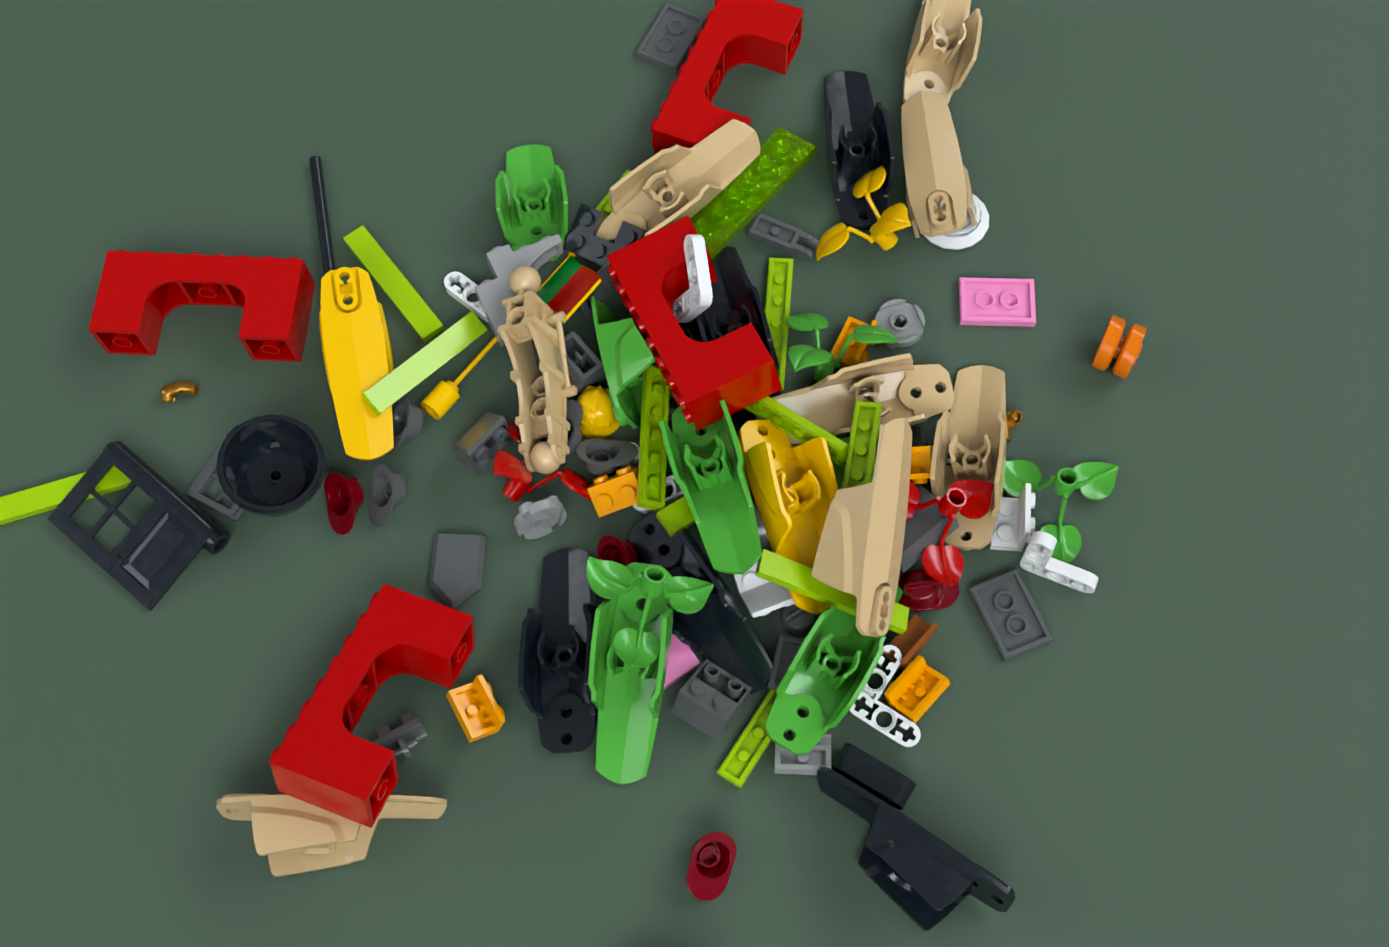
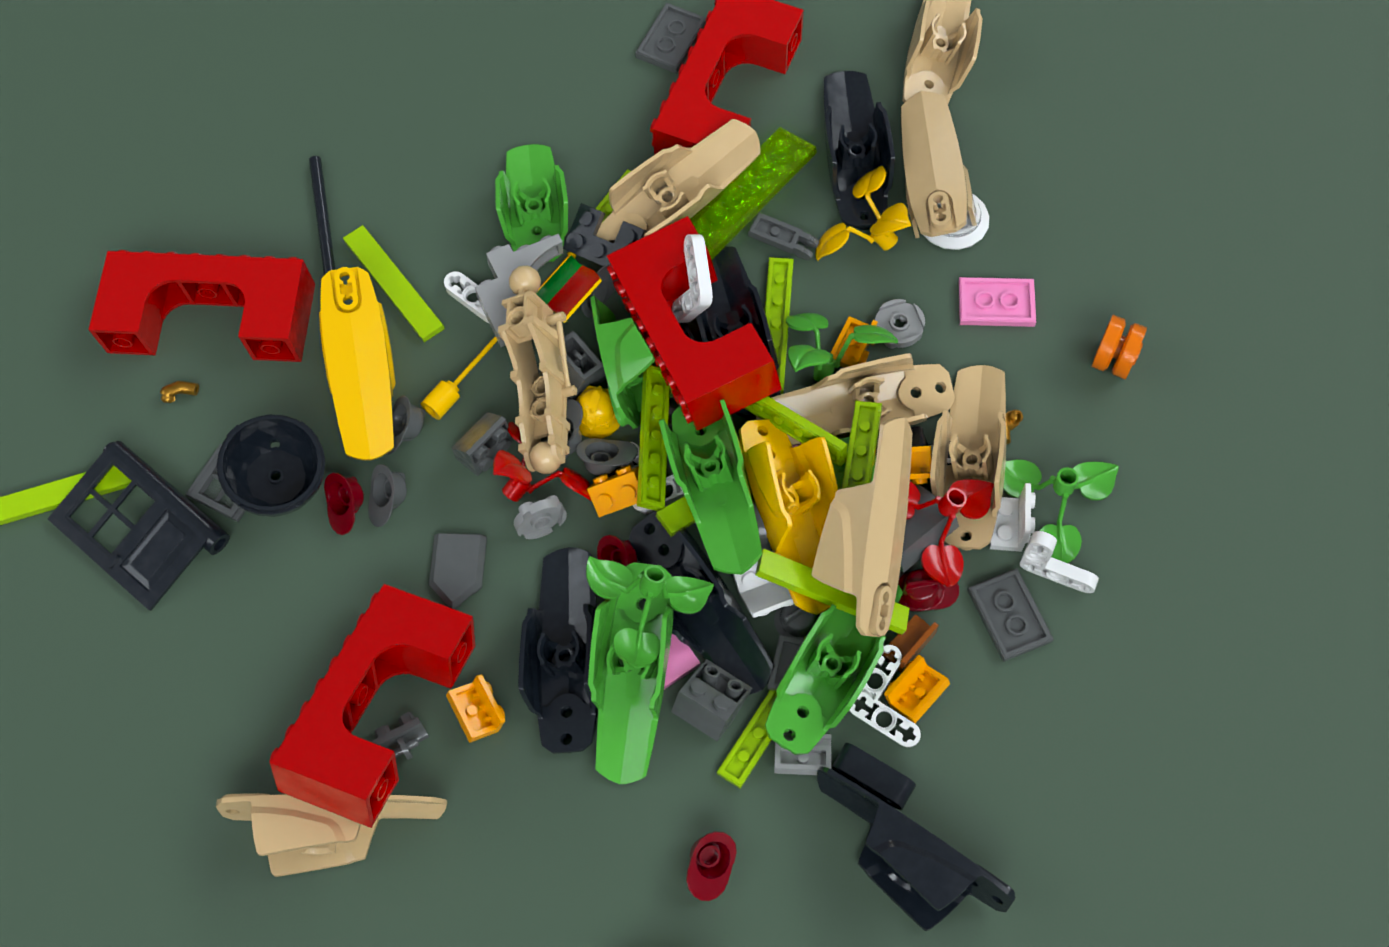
(424, 363): tile -> none

